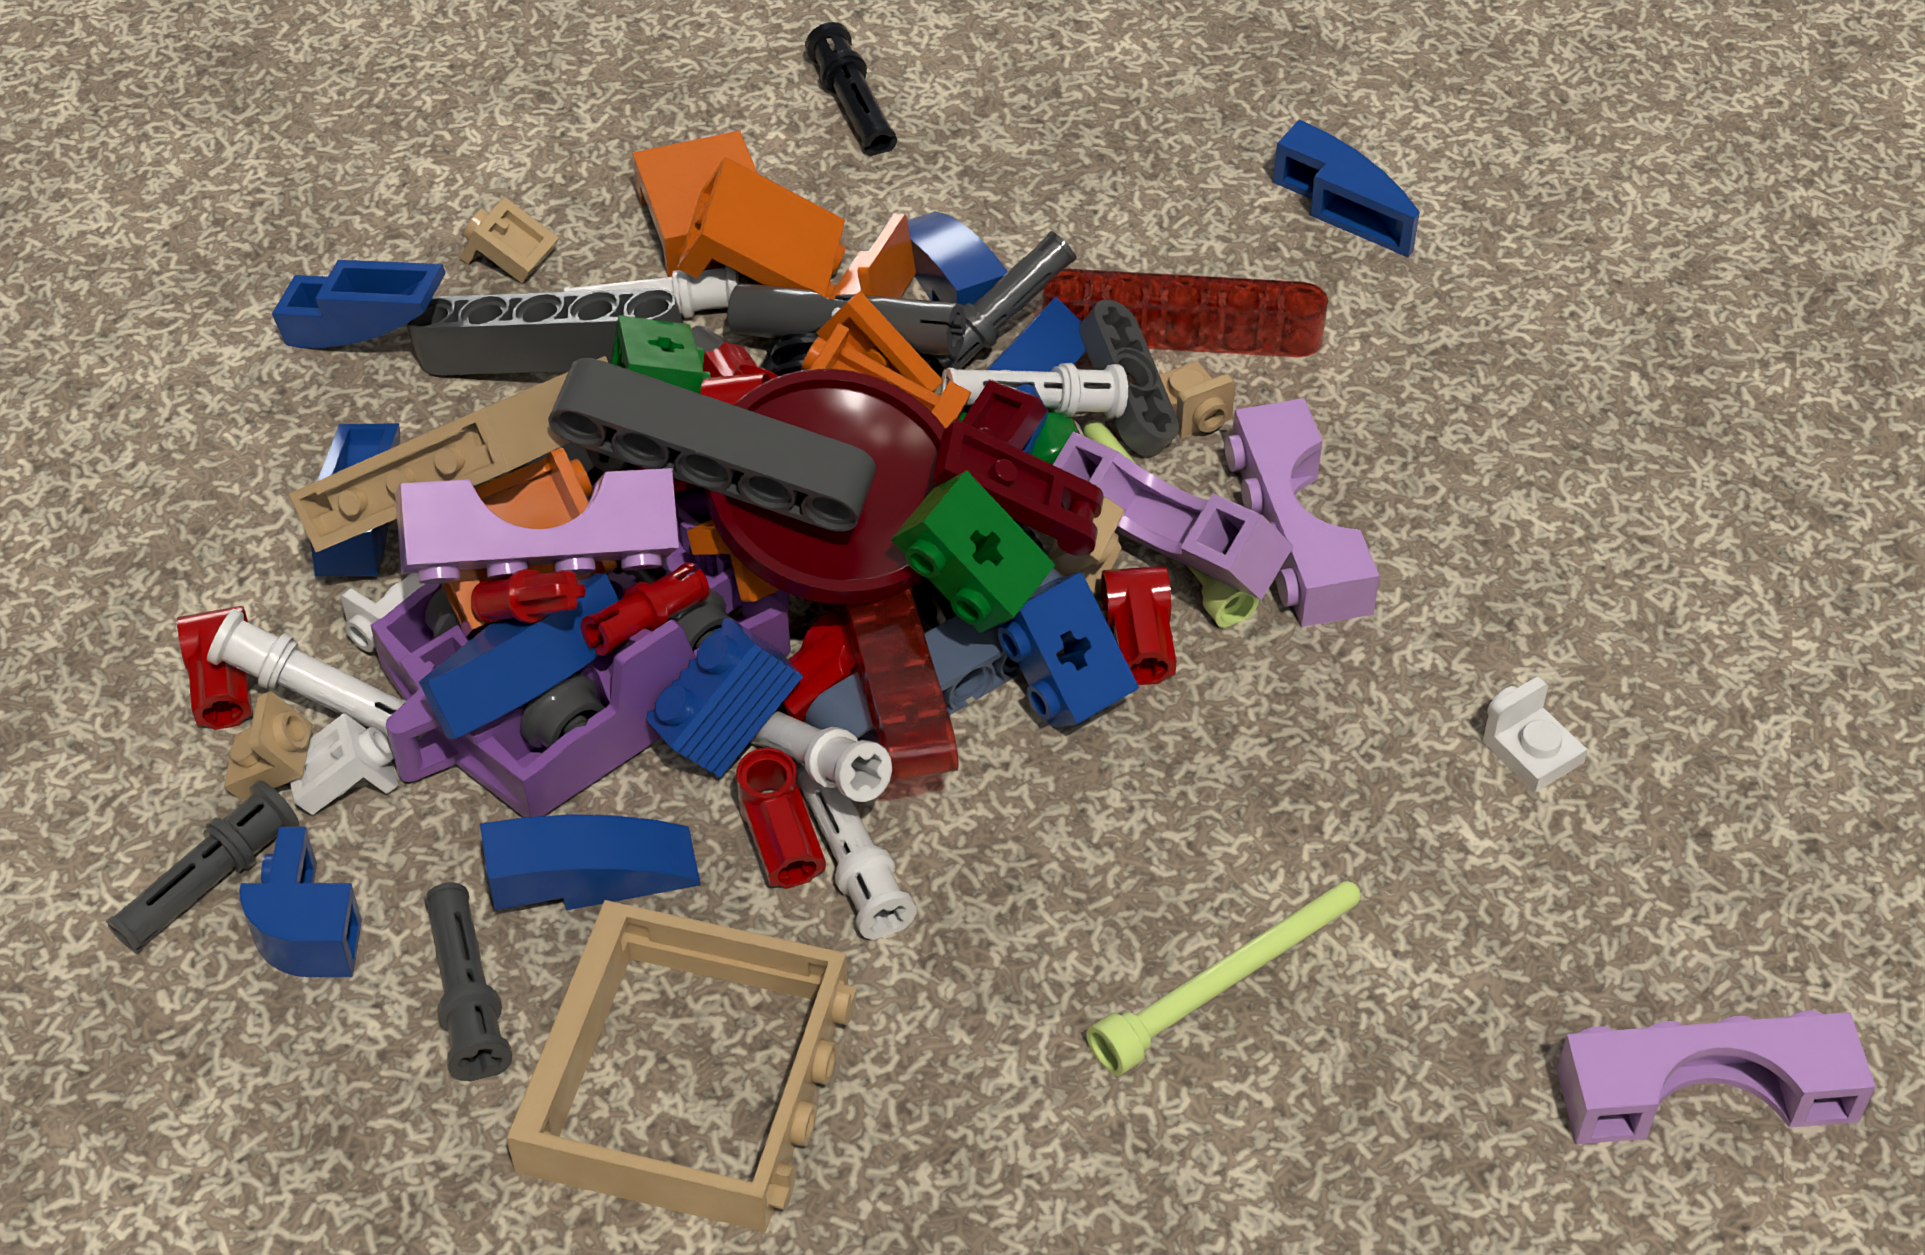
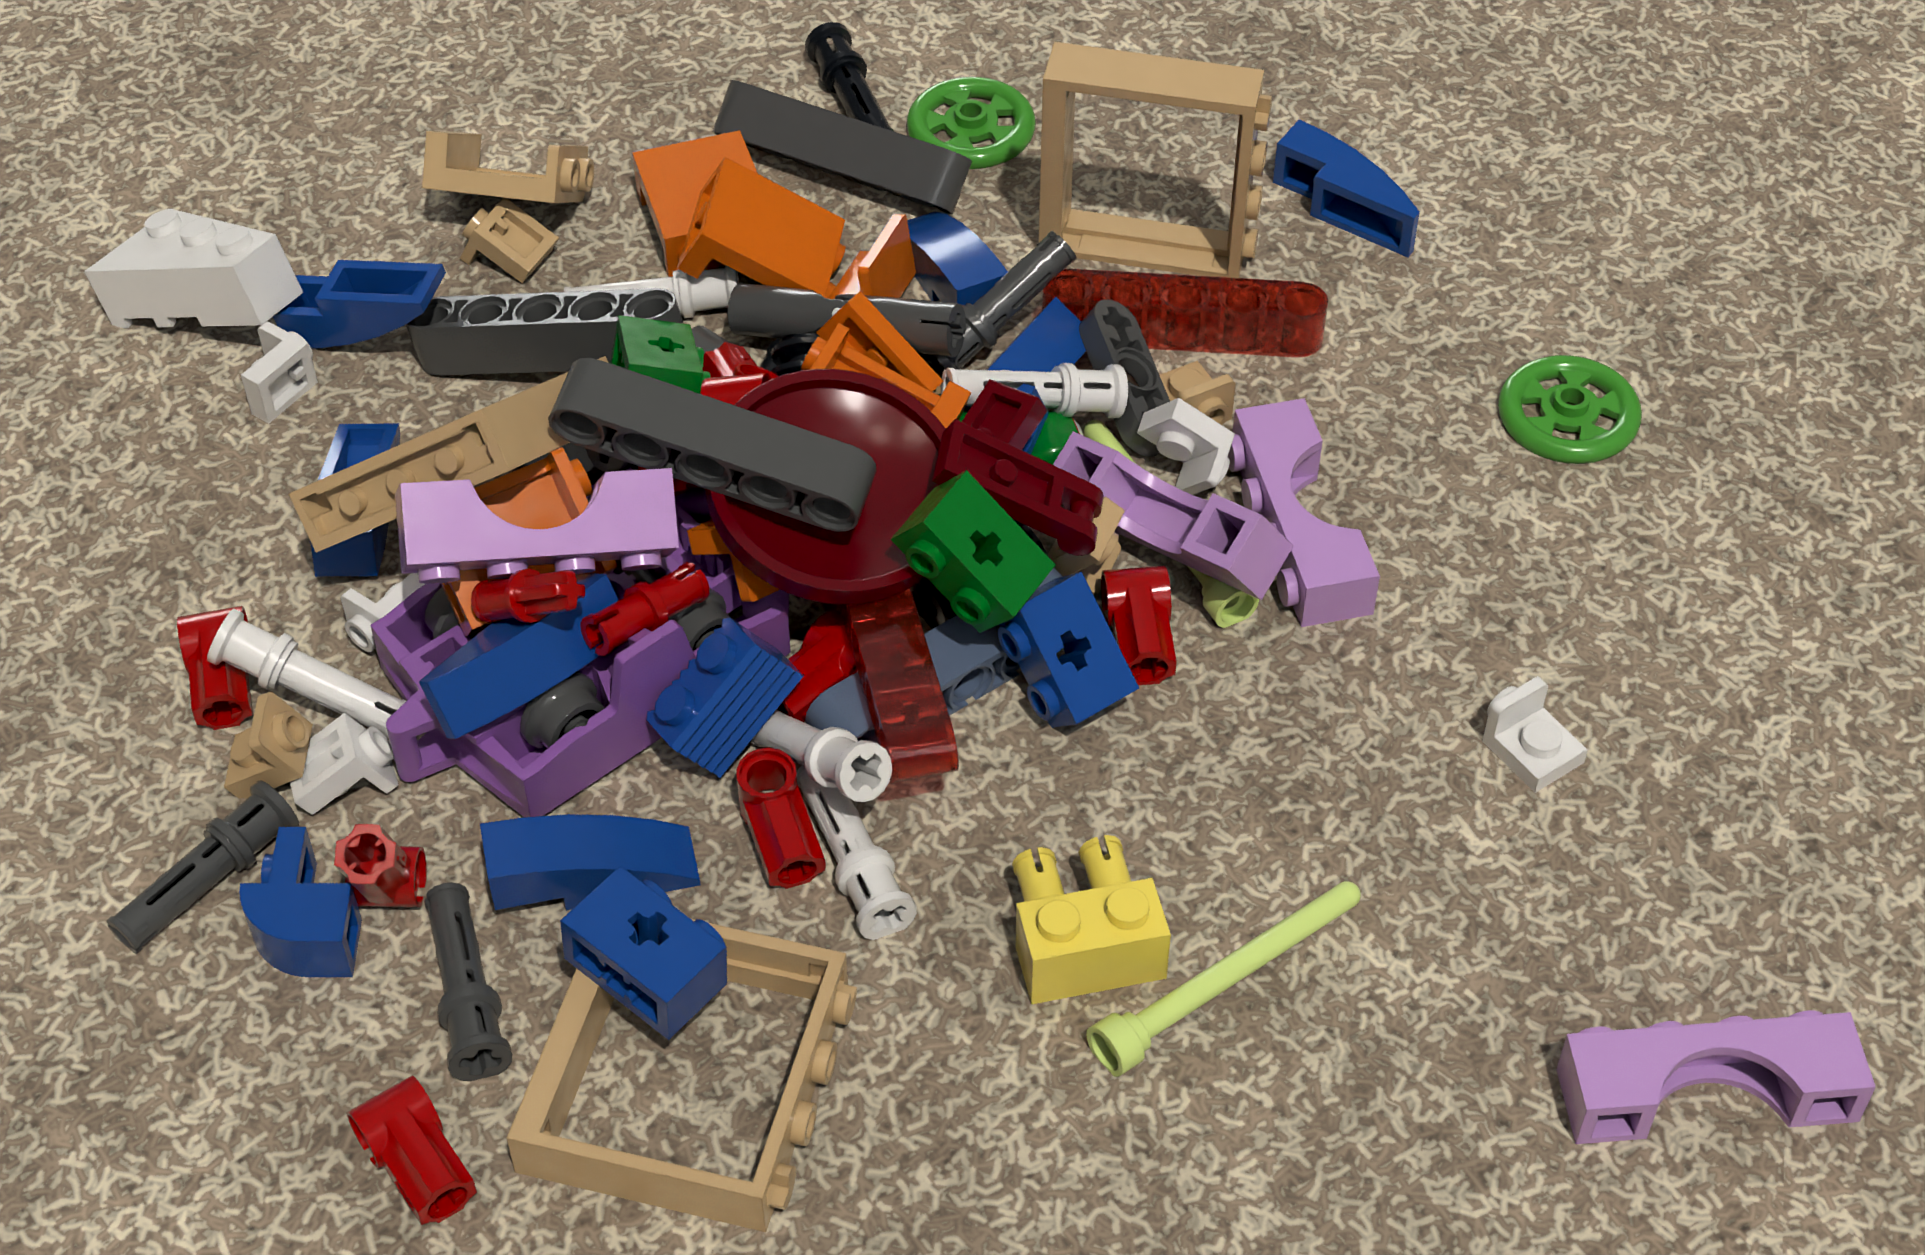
(197, 270): none -> white wedge
(280, 374): none -> white bracket
(380, 868): none -> red piece
(410, 1145): none -> red piece
(454, 161): none -> tan panel
(645, 951): none -> blue brick
(844, 146): none -> dark grey beam
(973, 120): none -> bright green plate
(1090, 936): none -> light yellow brick
(1158, 81): none -> tan window
(1192, 438): none -> white bracket
(1574, 372): none -> bright green plate

